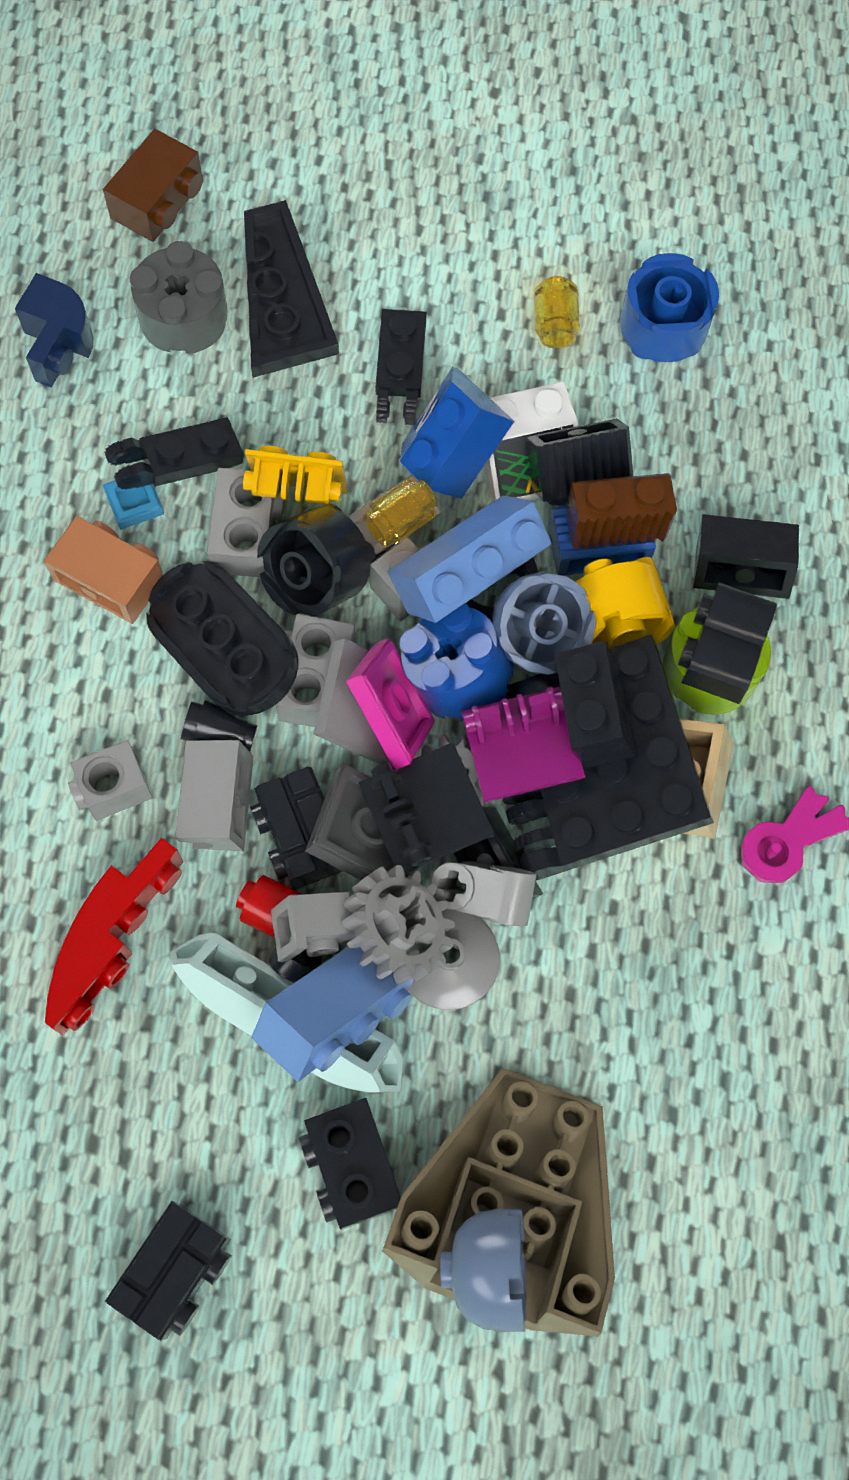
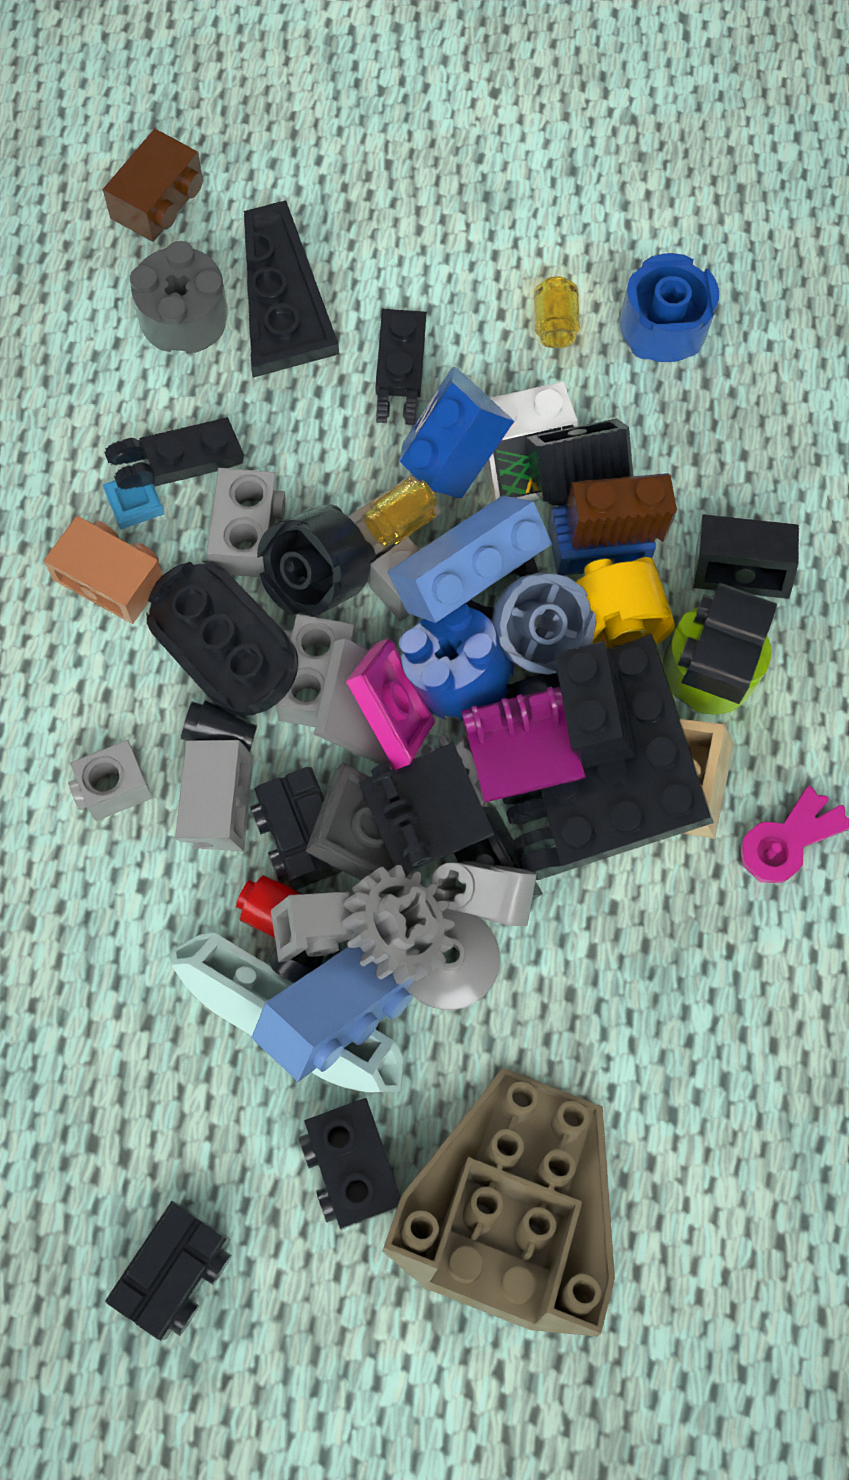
(59, 323): dark blue brick -> none
(92, 948): red slope -> none
(317, 472): yellow hinge -> none
(489, 1270): sand blue cylinder -> none

